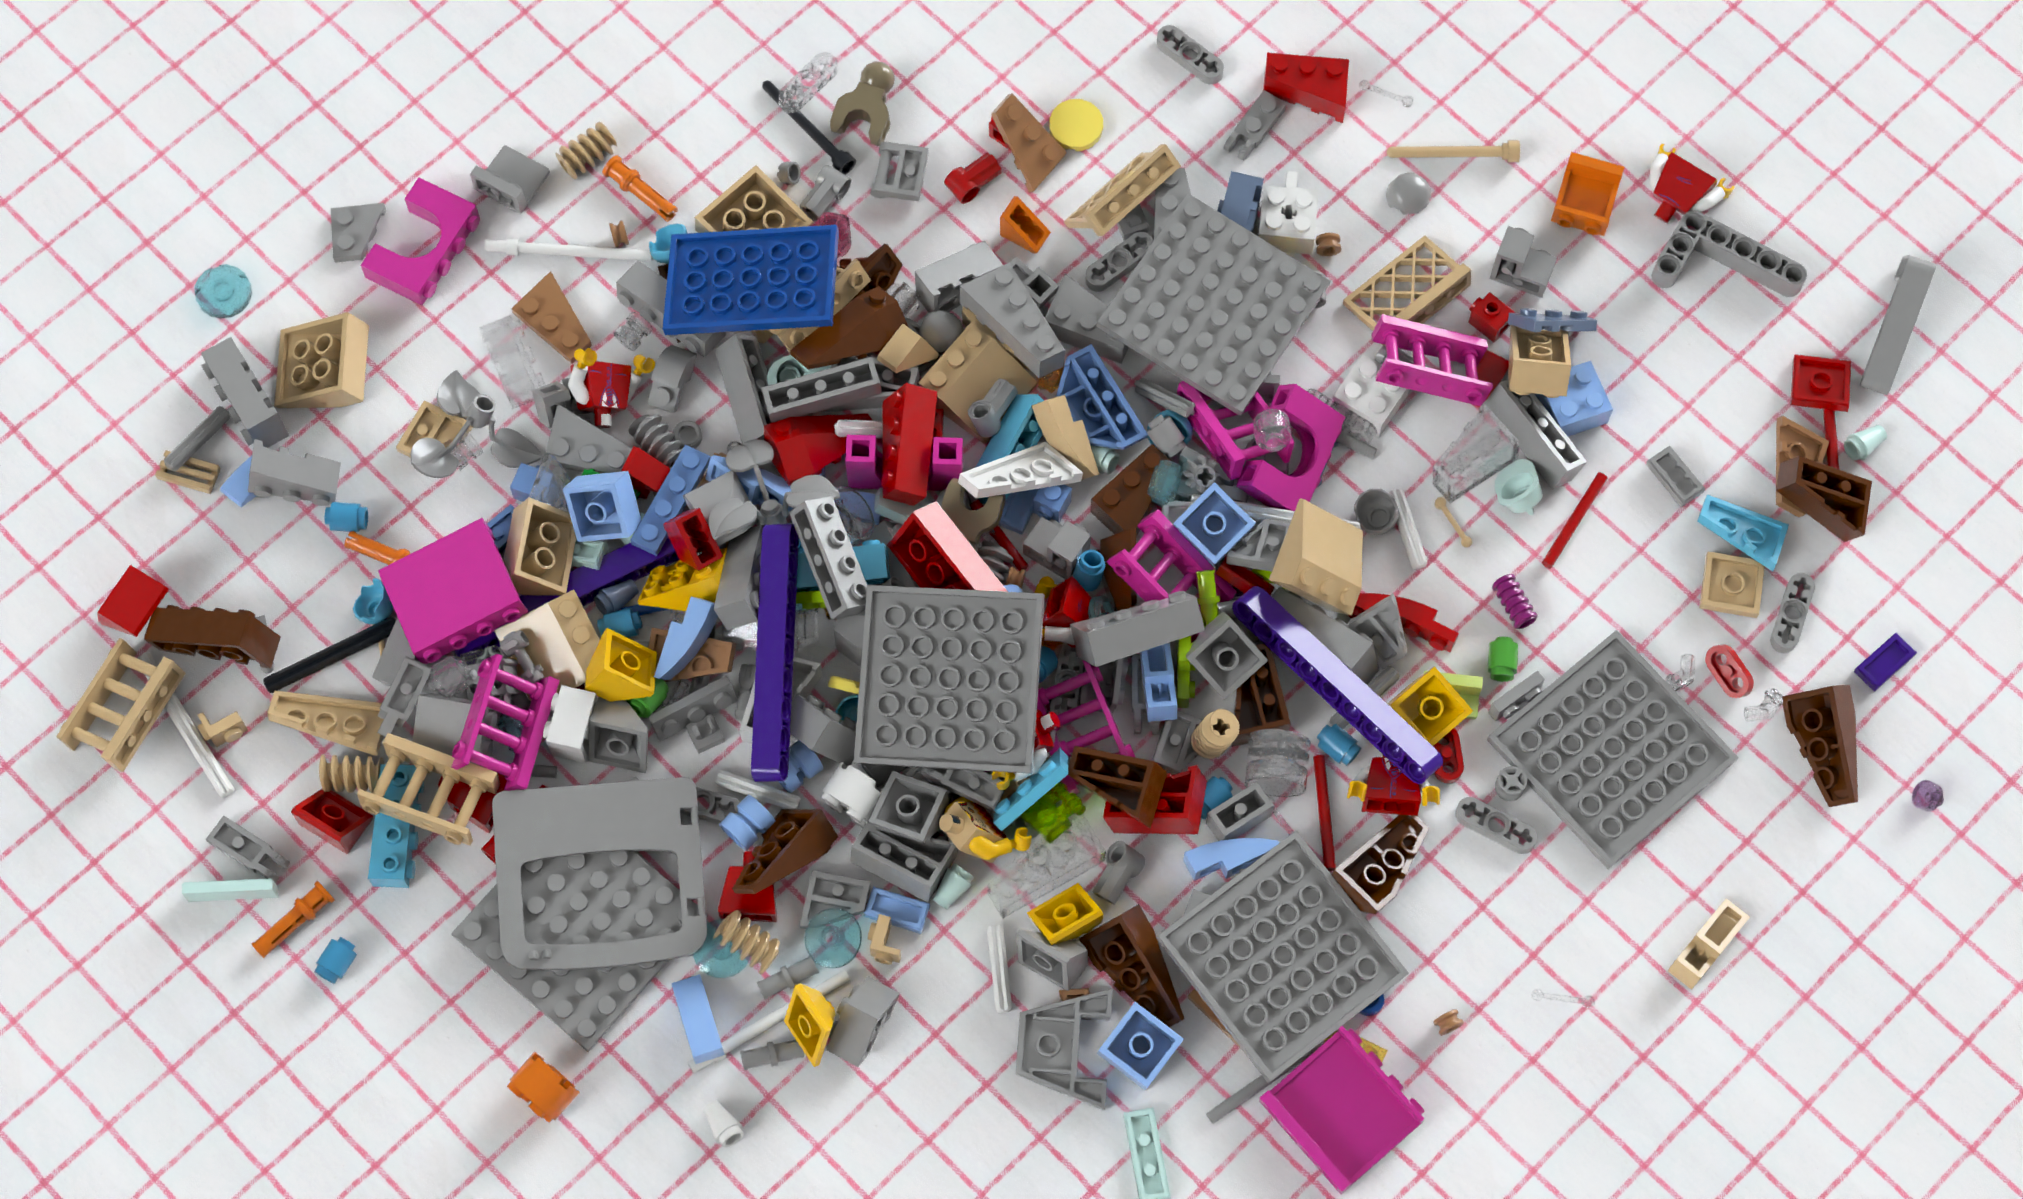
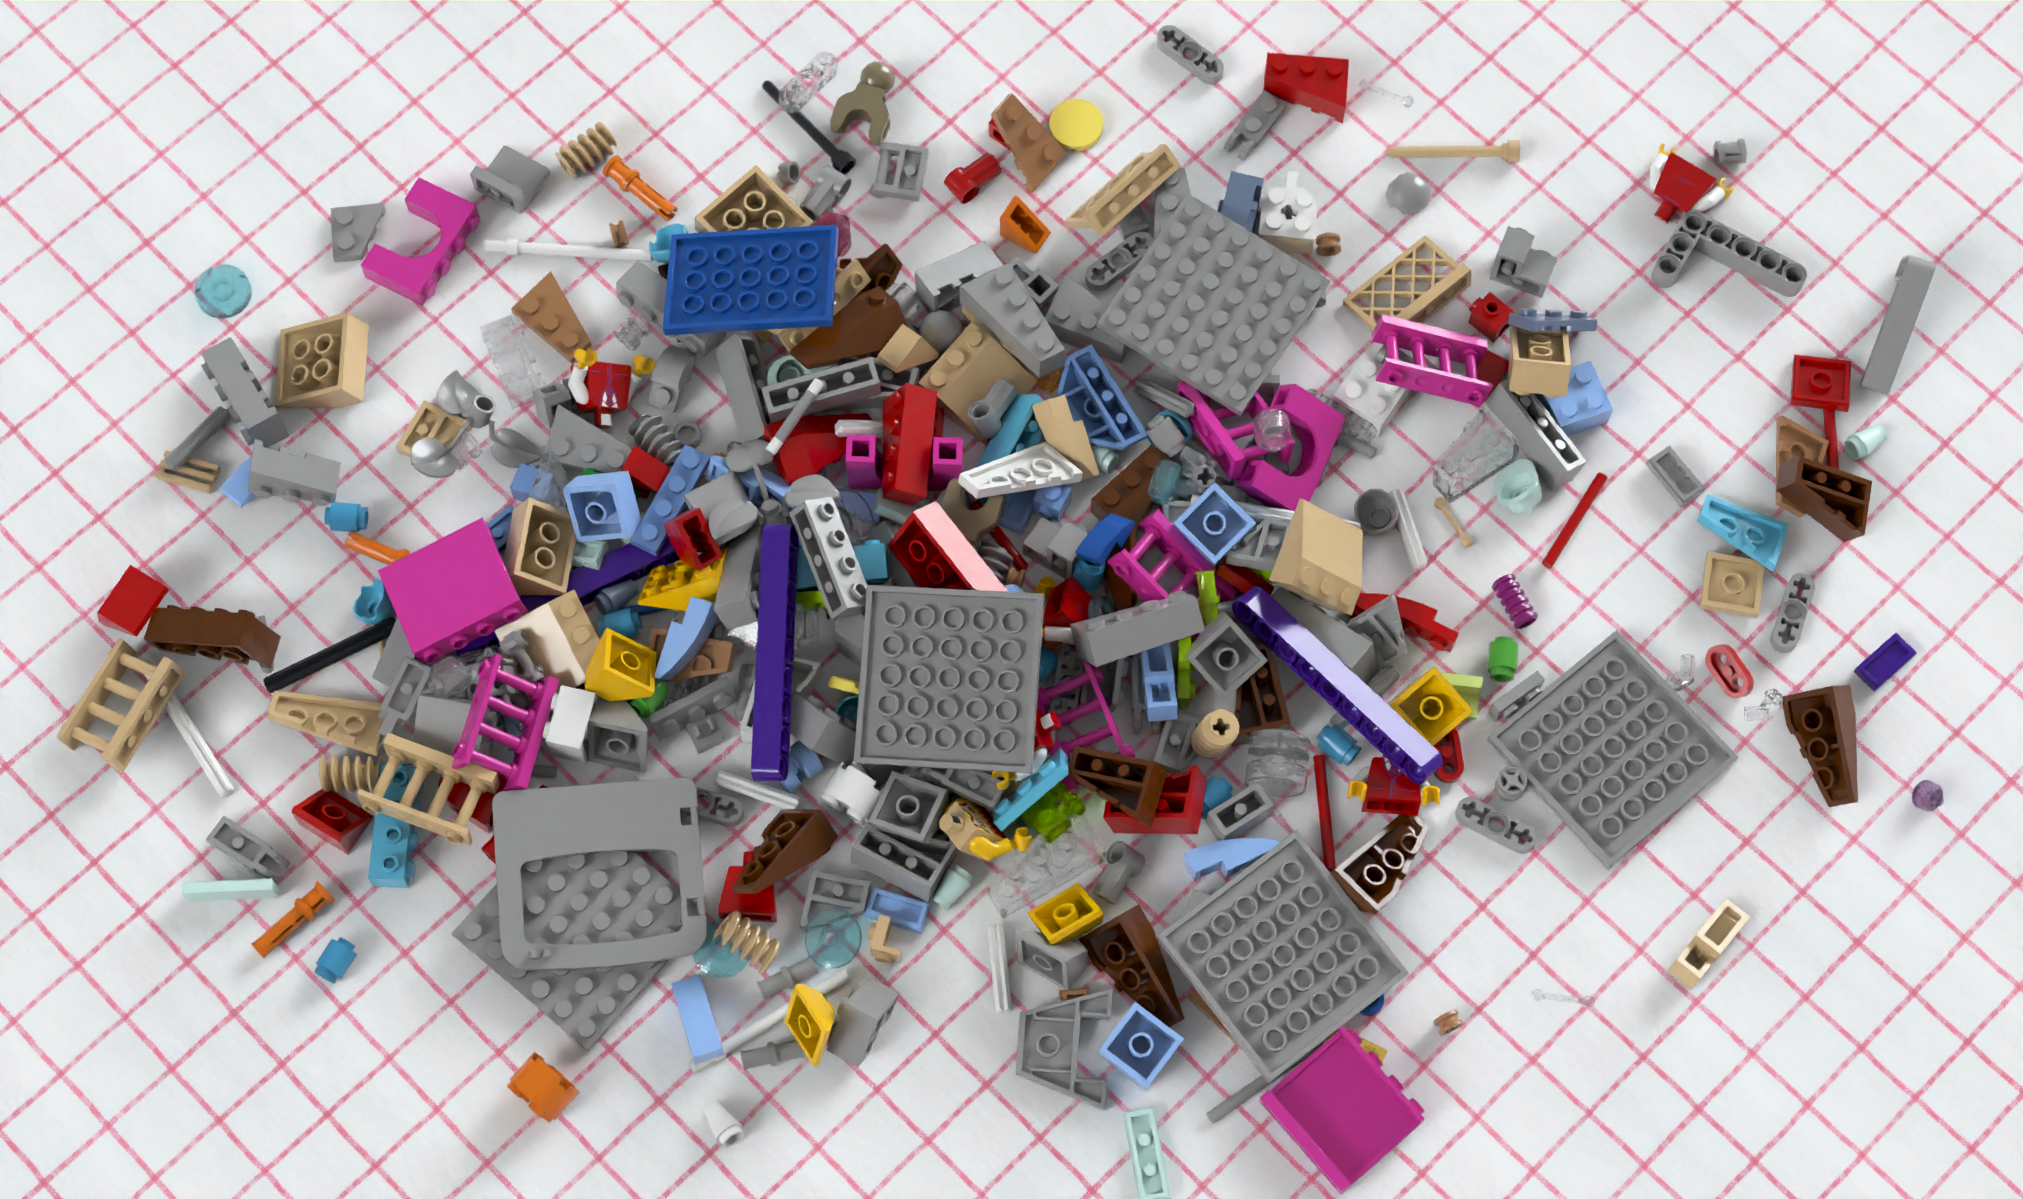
(225, 730): tan bracket -> none
(747, 822): light blue wheel -> none
(794, 416): none -> light grey bar
(1103, 537): none -> blue slope
(1587, 194): orange panel -> none
(1729, 152): none -> light grey bush

